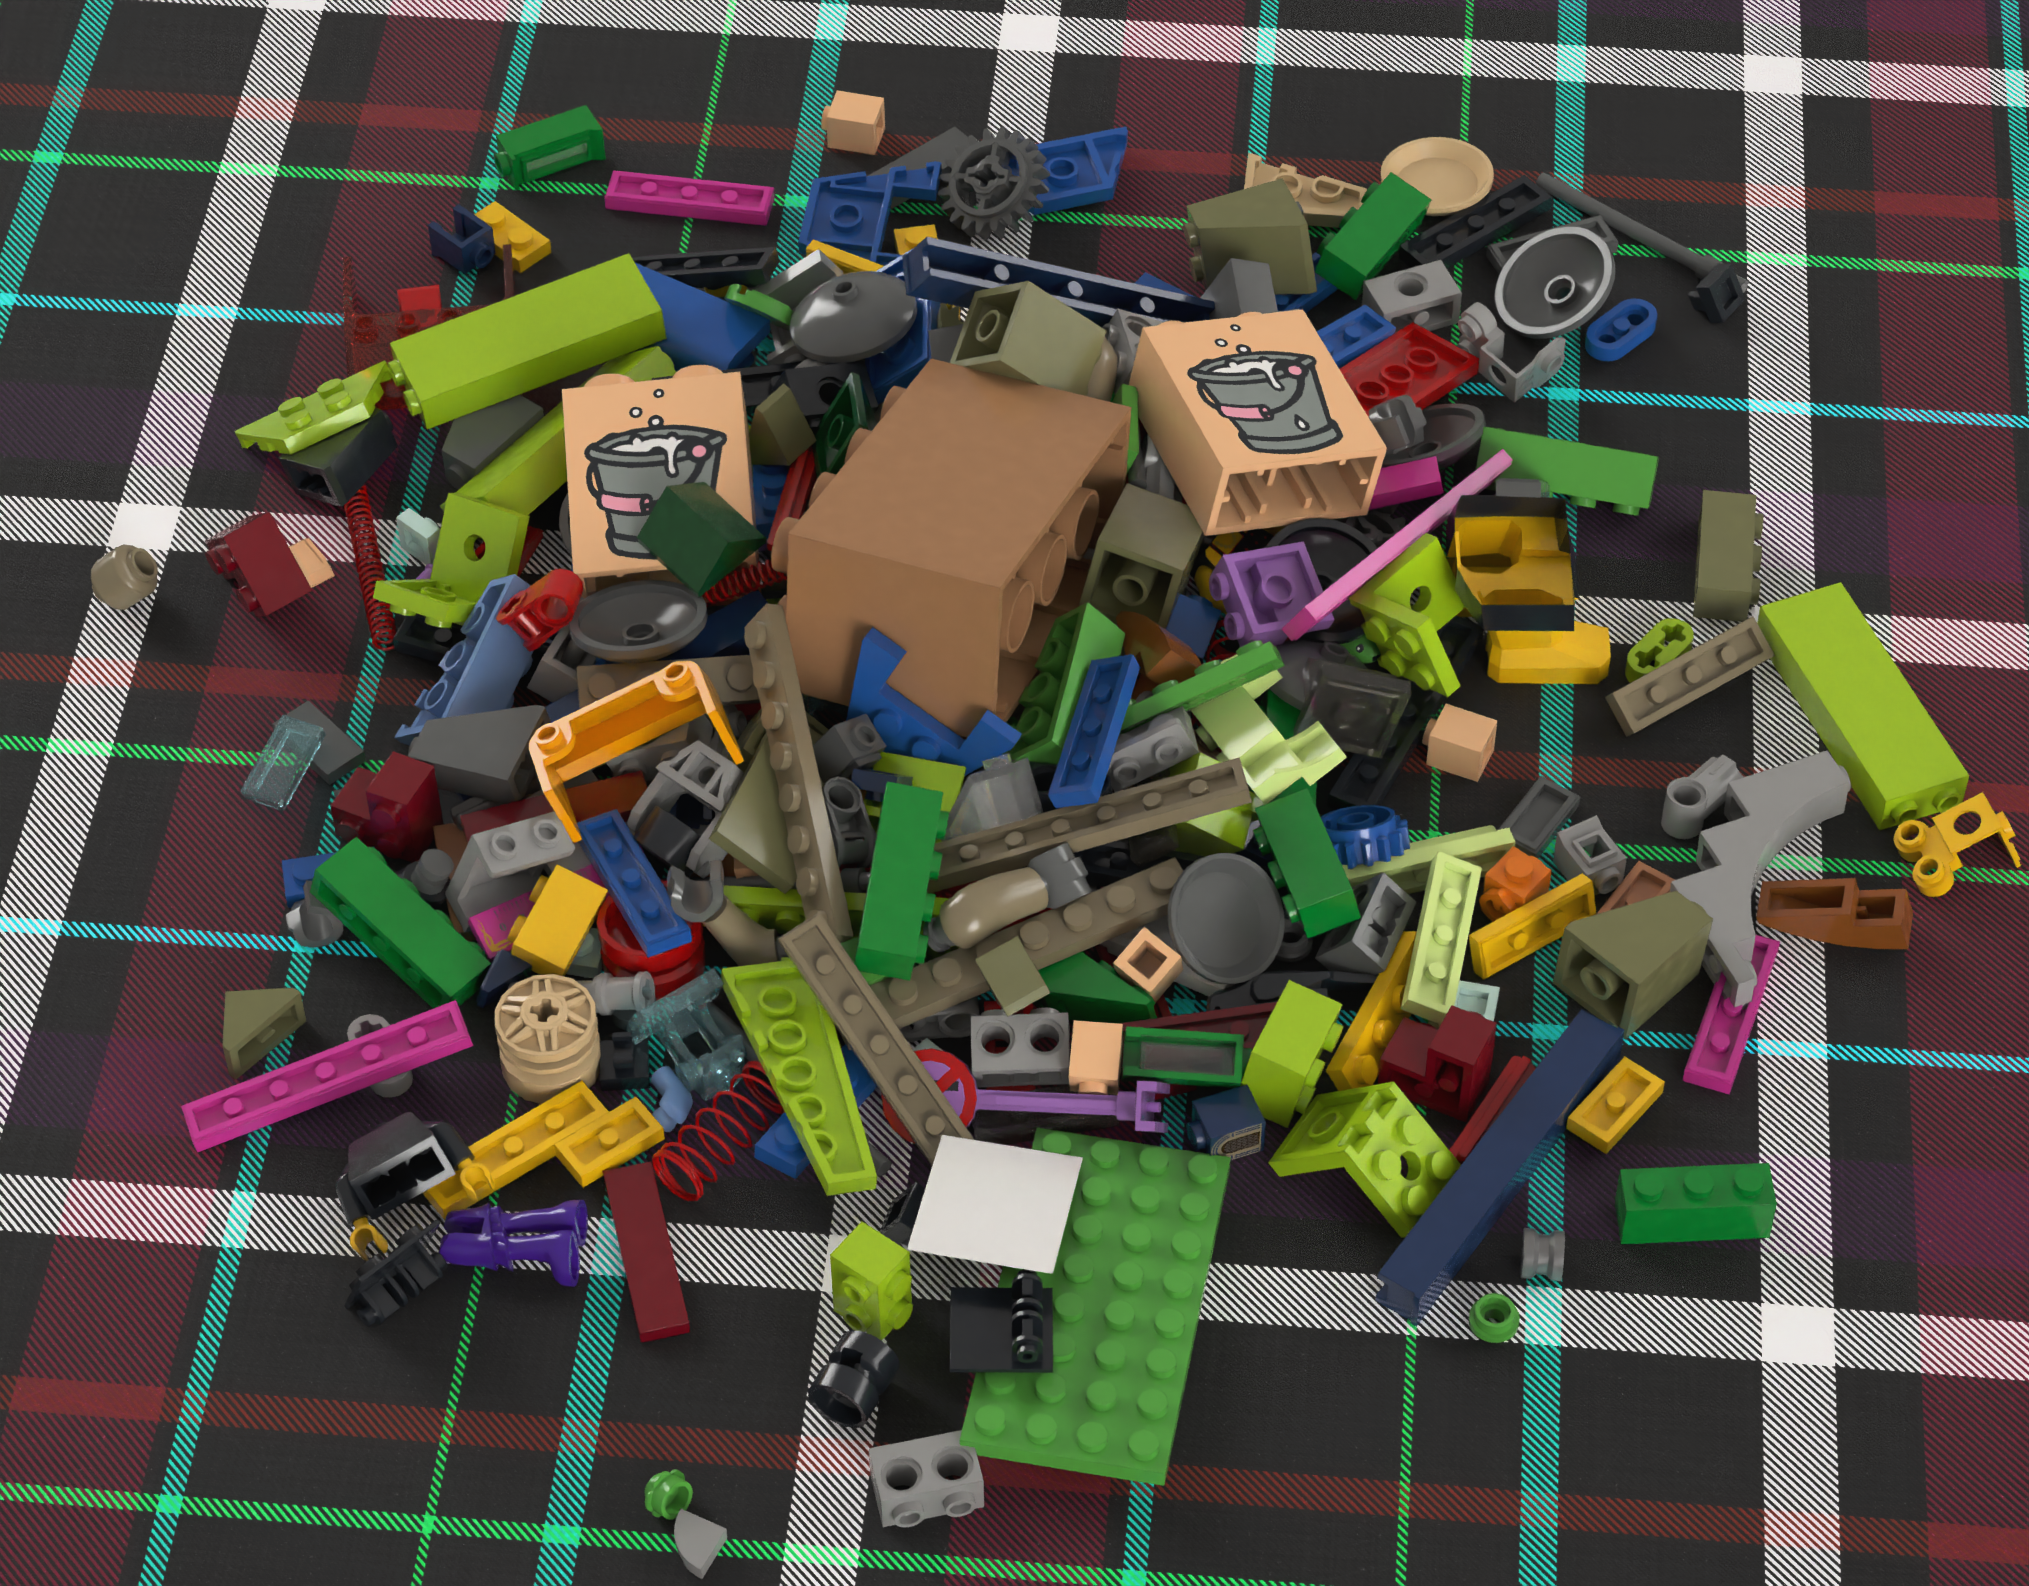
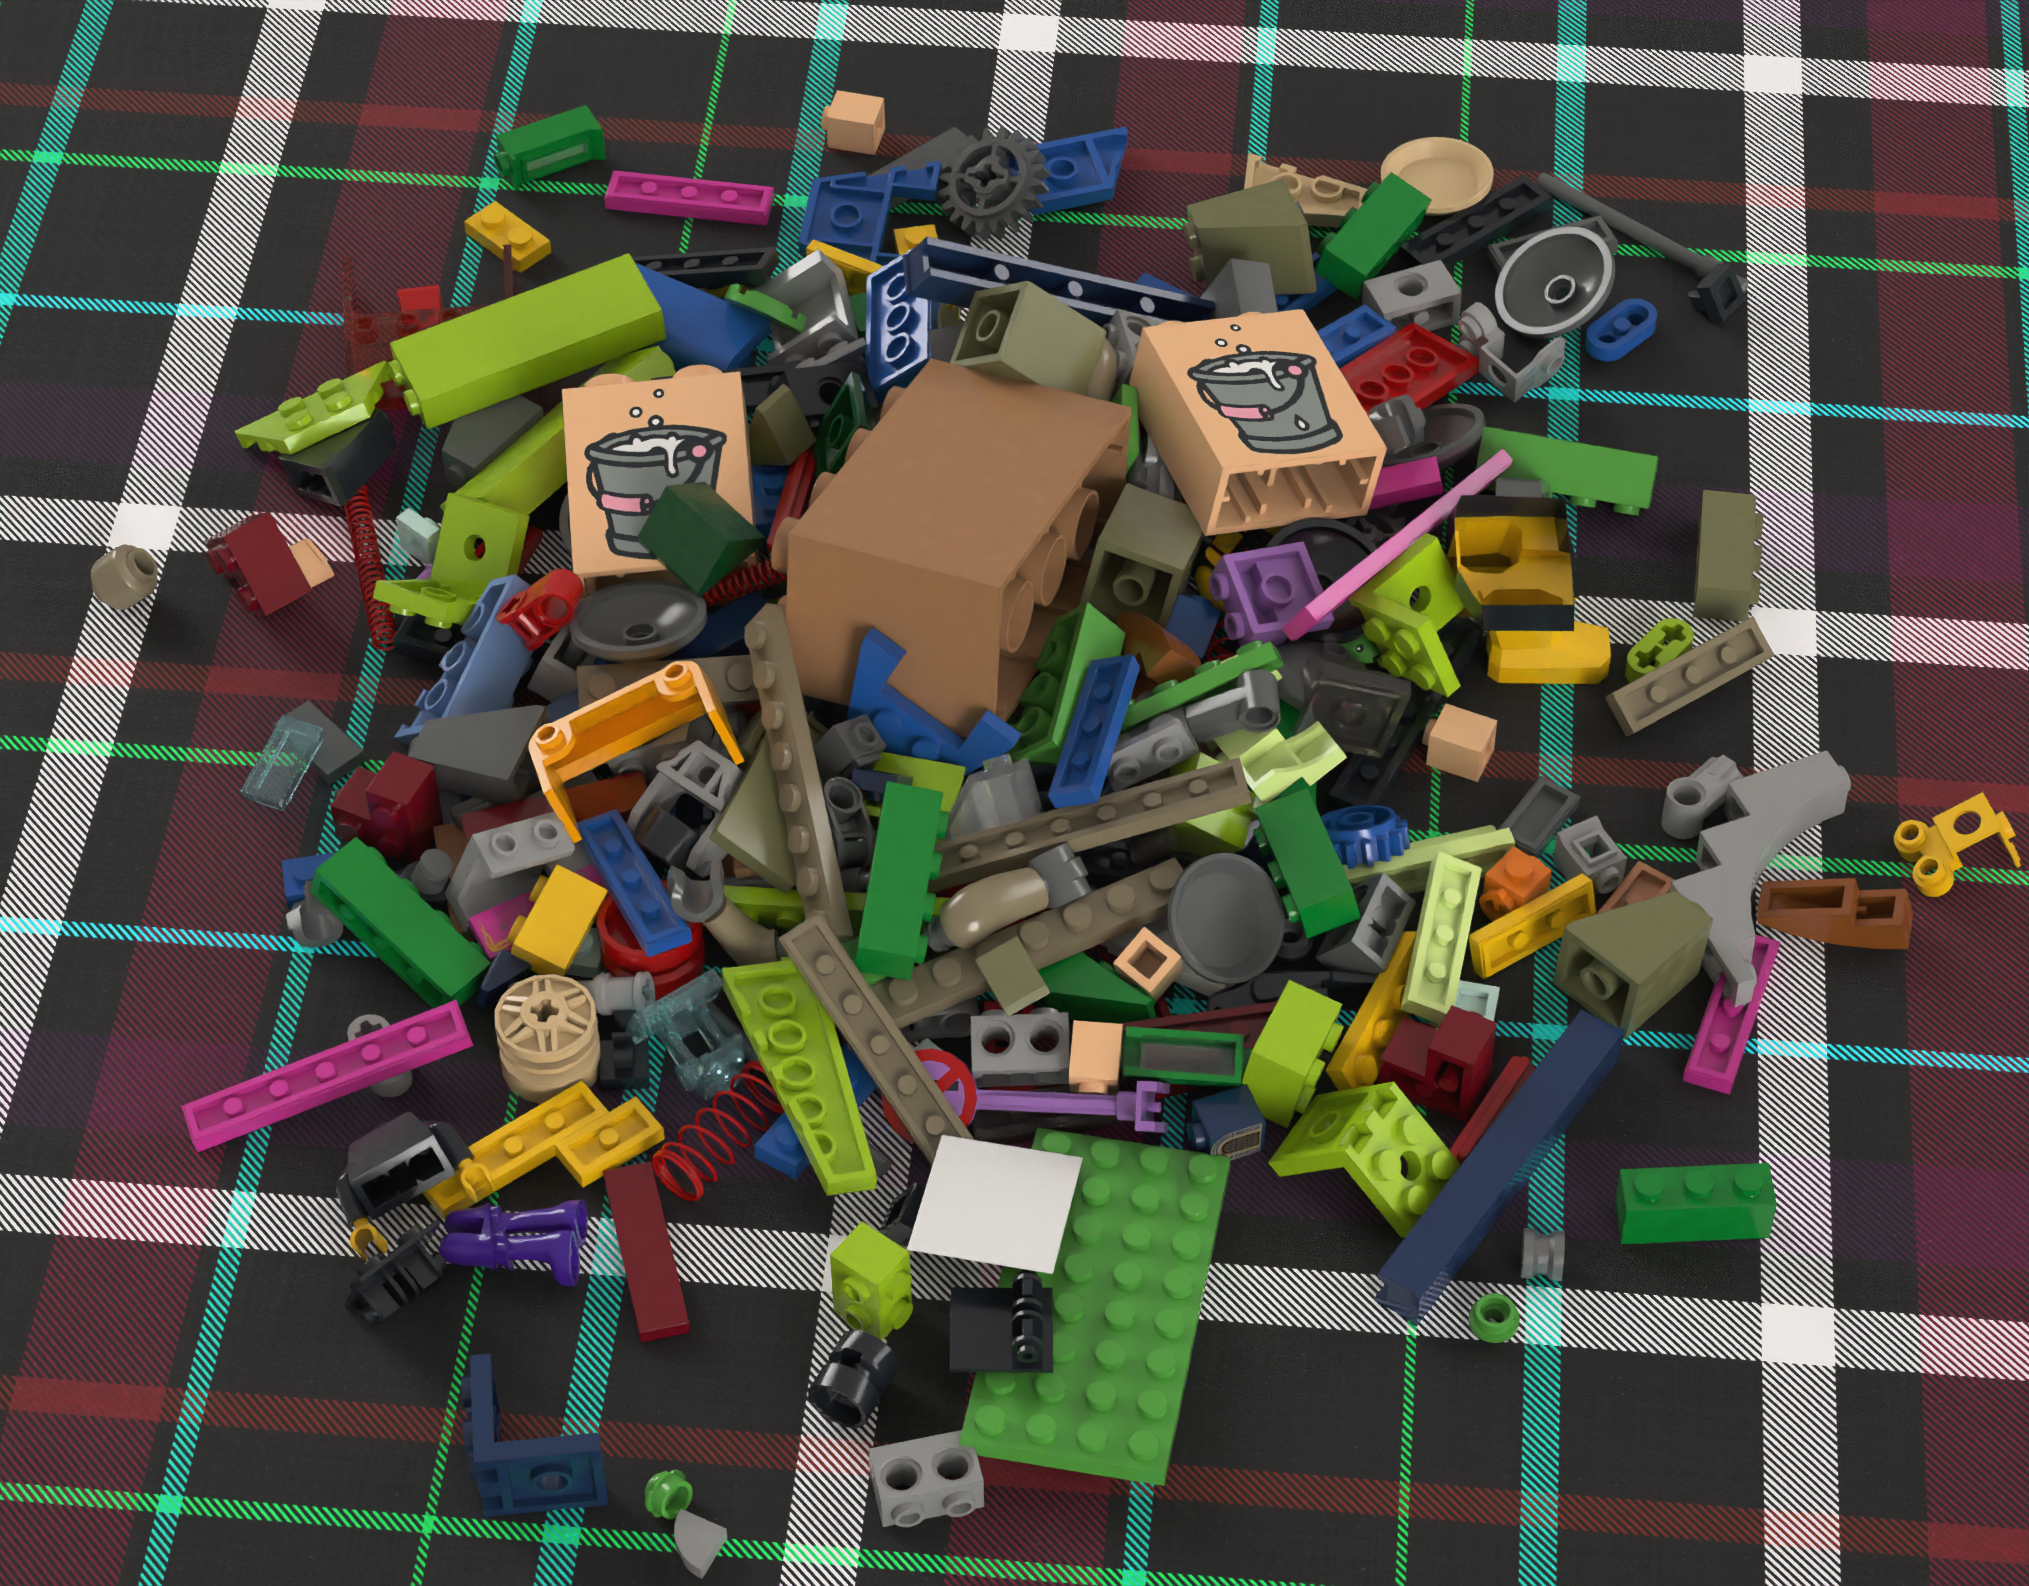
(258, 1023): olive slope -> none
(469, 246): dark blue window -> none
(526, 1472): none -> dark blue bracket
(675, 1099): medium blue arm -> none
(852, 317): dark grey dish -> none
(1247, 706): none -> dark grey piece
(1615, 1105): yellow plate -> none
(1862, 706): lime brick -> none

